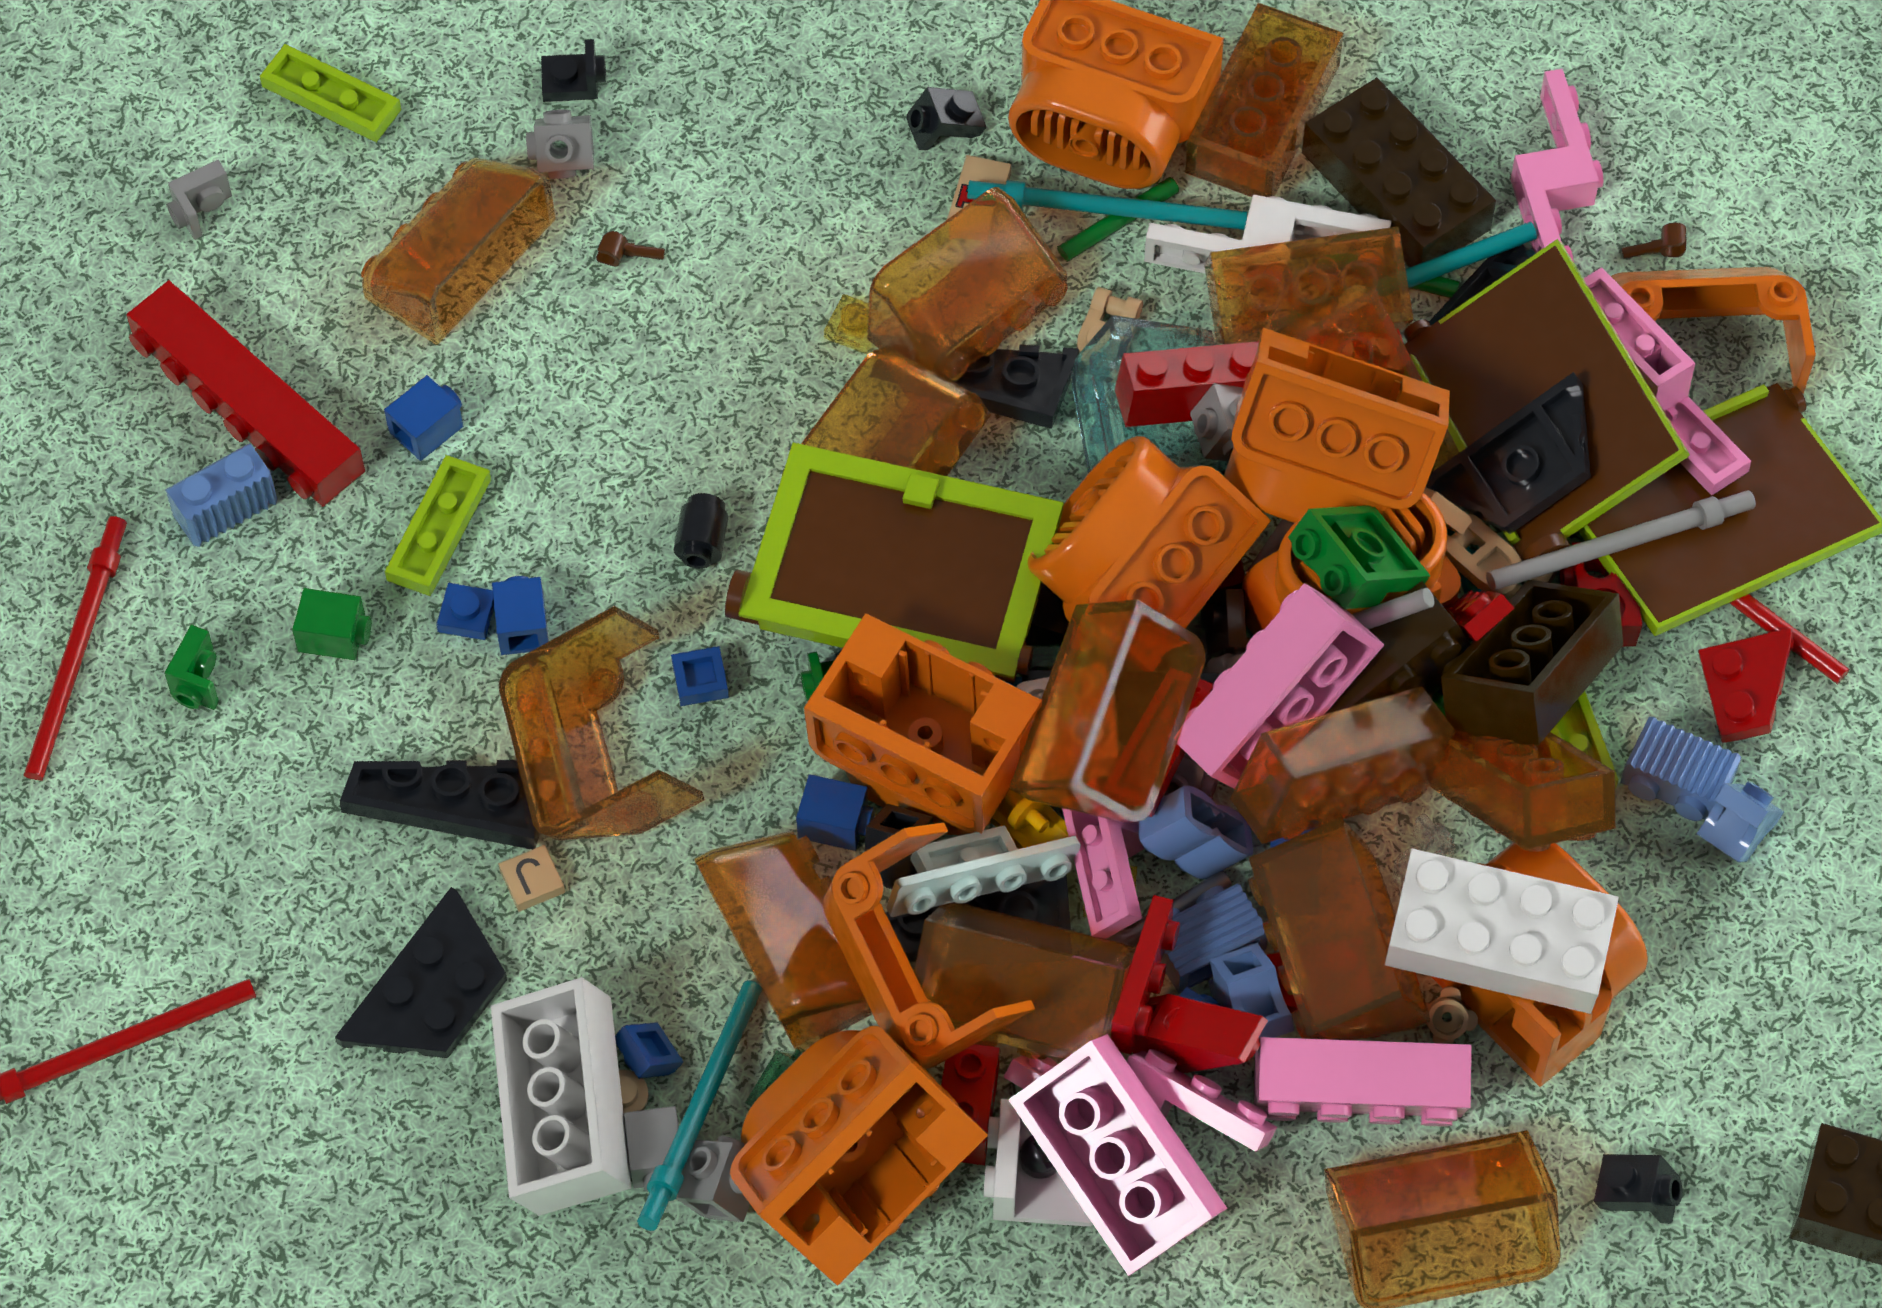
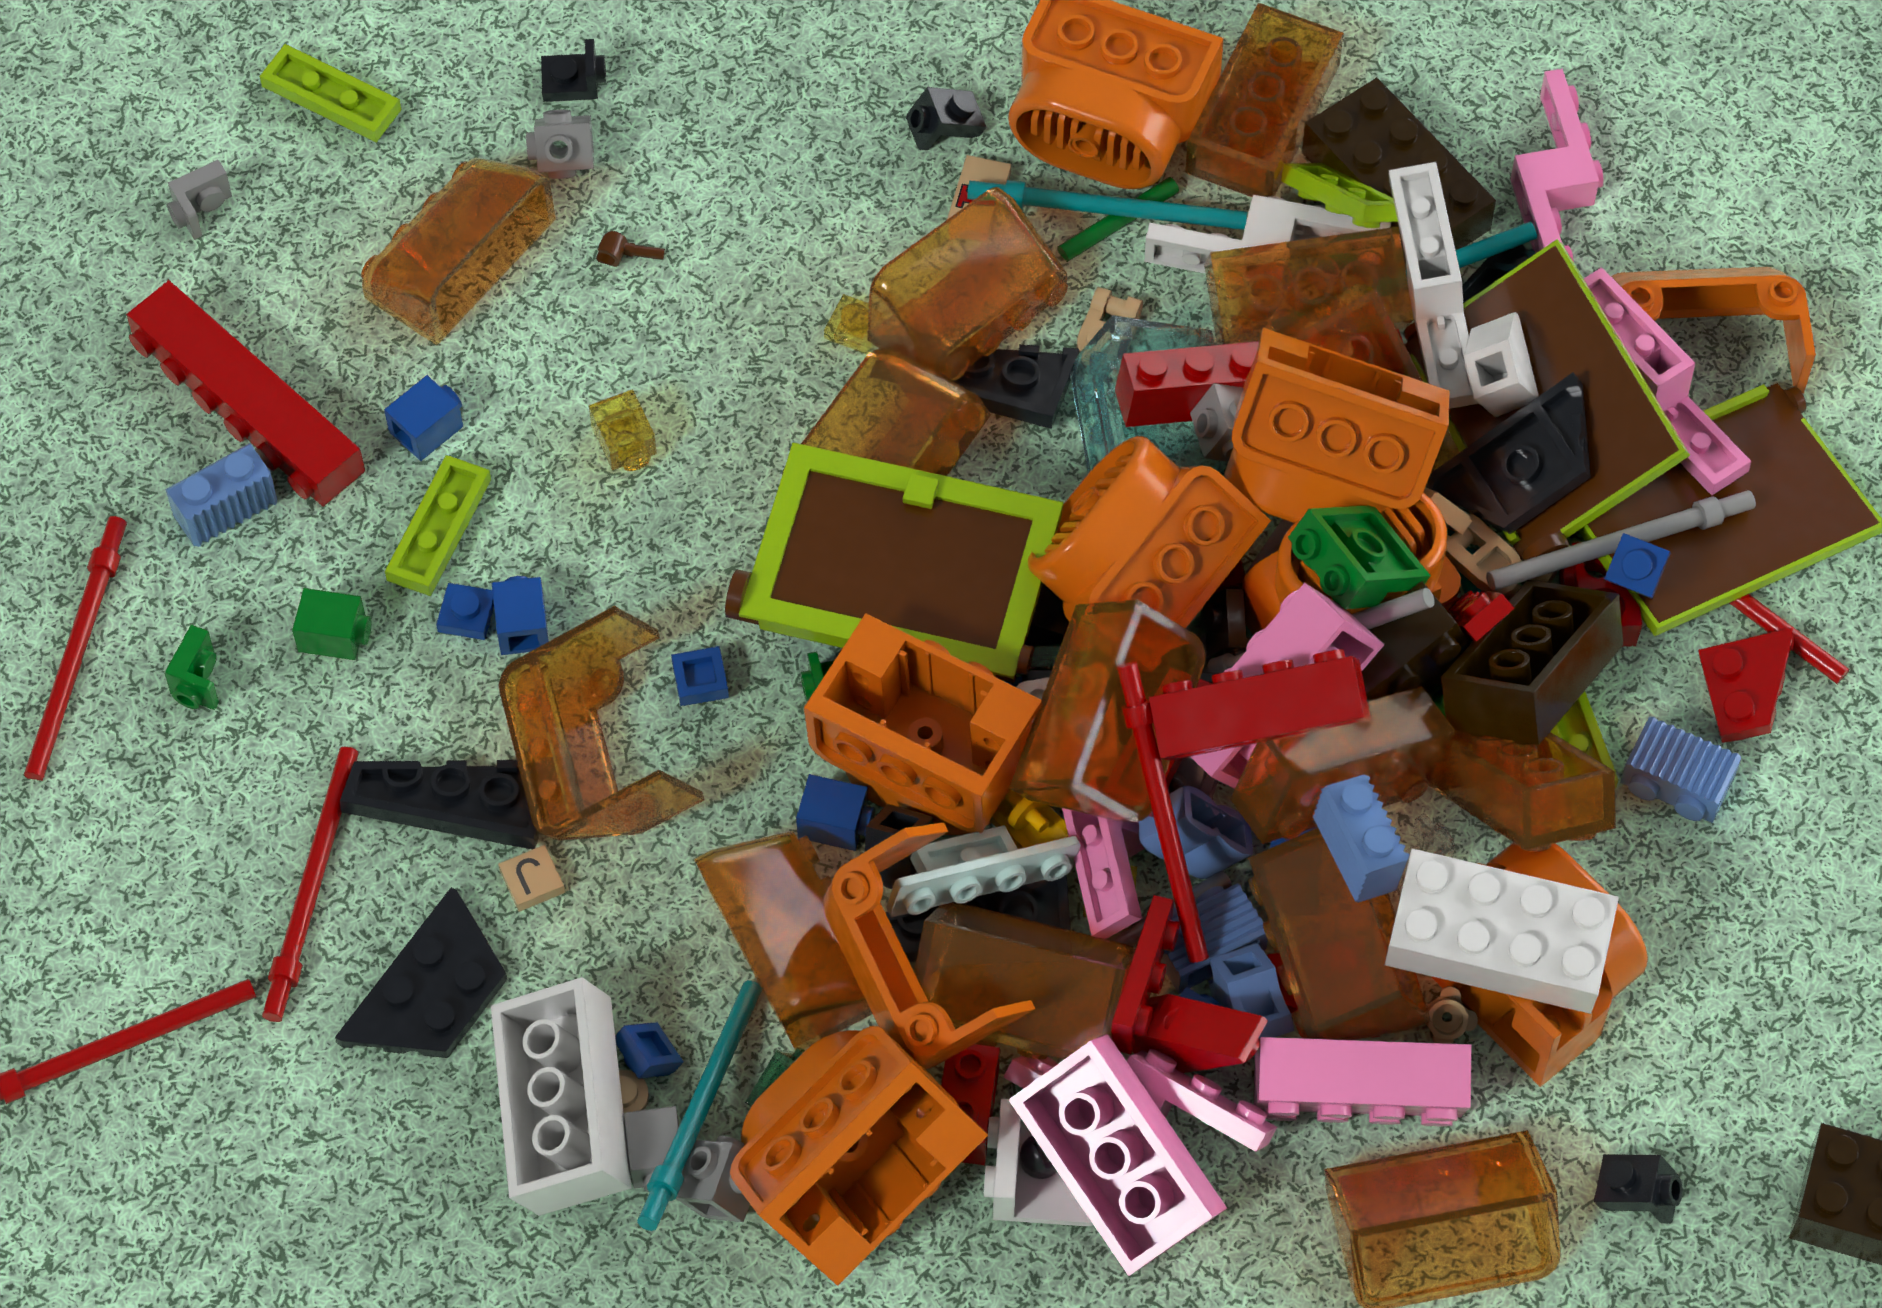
(286, 967): none -> red bar
(623, 431): none -> clear yellow brick
(701, 531): black brick -> none
(1139, 717): none -> red bar
(1259, 707): none -> red brick
(1340, 193): none -> lime plate
(1360, 837): none -> medium blue brick
(1433, 278): none -> white bracket
(1500, 366): none -> white slope
(1637, 565): none -> blue brick
(1670, 245): reddish brown hand -> none
(1740, 820): medium blue brick -> none

